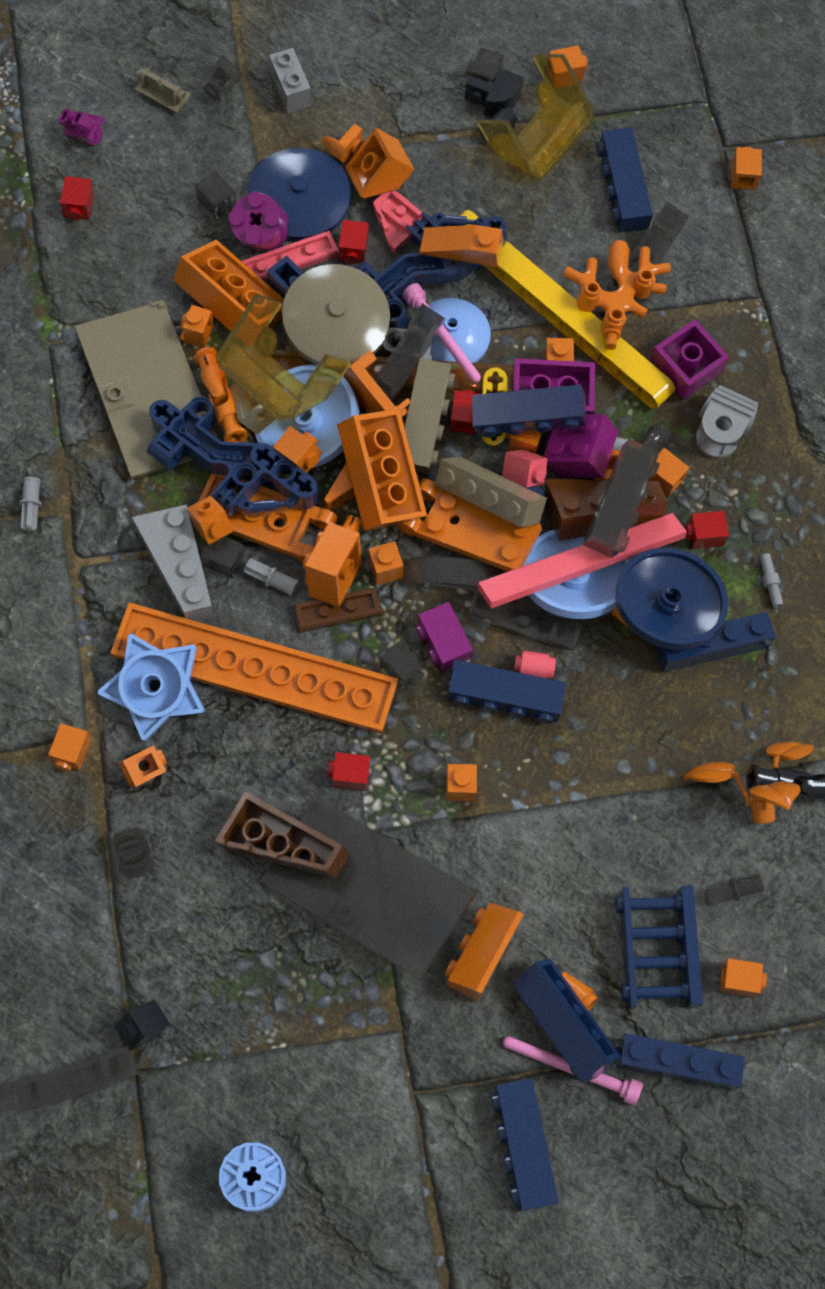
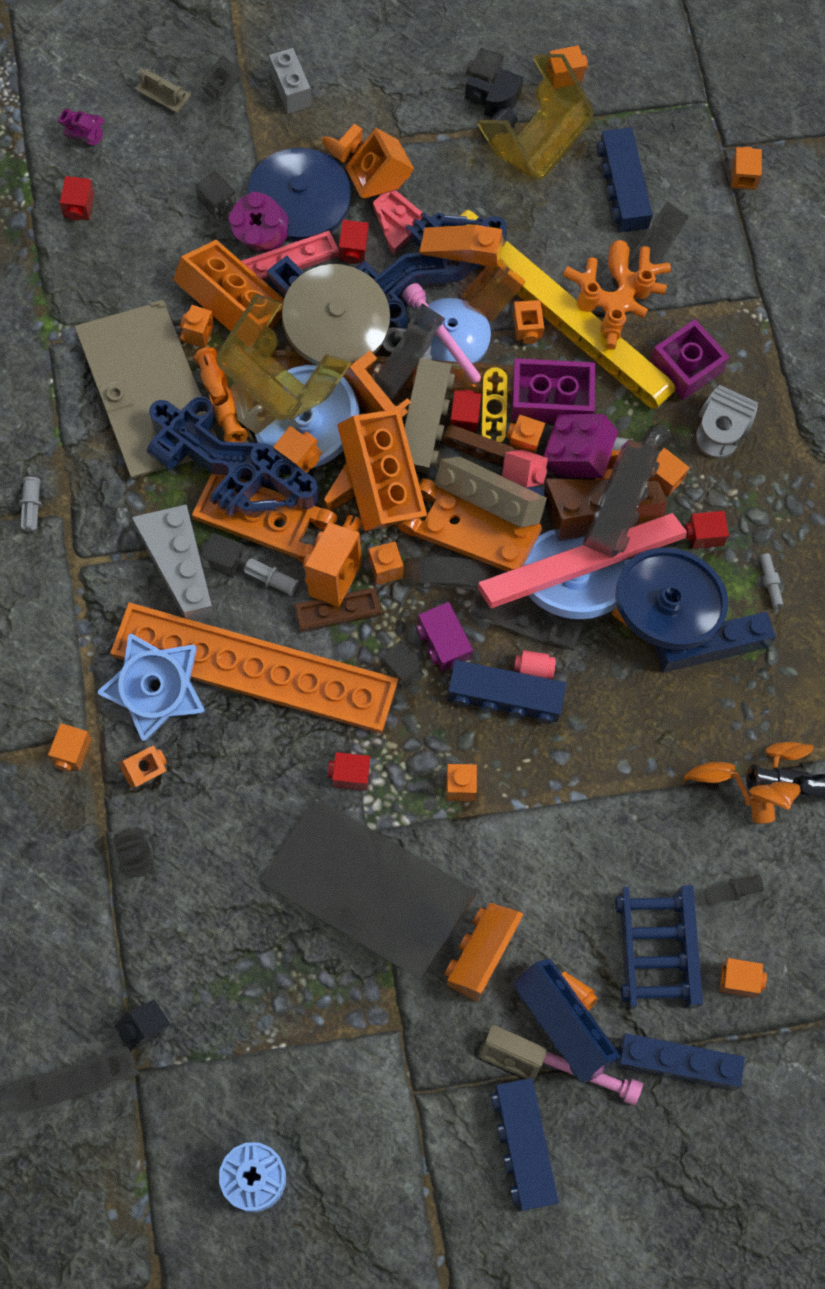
(209, 519): orange brick -> none
(273, 836): reddish brown wedge -> none
(475, 445): none -> reddish brown beam
(493, 289): none -> clear orange panel
(513, 1053): none -> dark tan slope
(528, 321): none -> orange brick
(529, 410): dark blue brick -> none
(559, 349): orange brick -> none

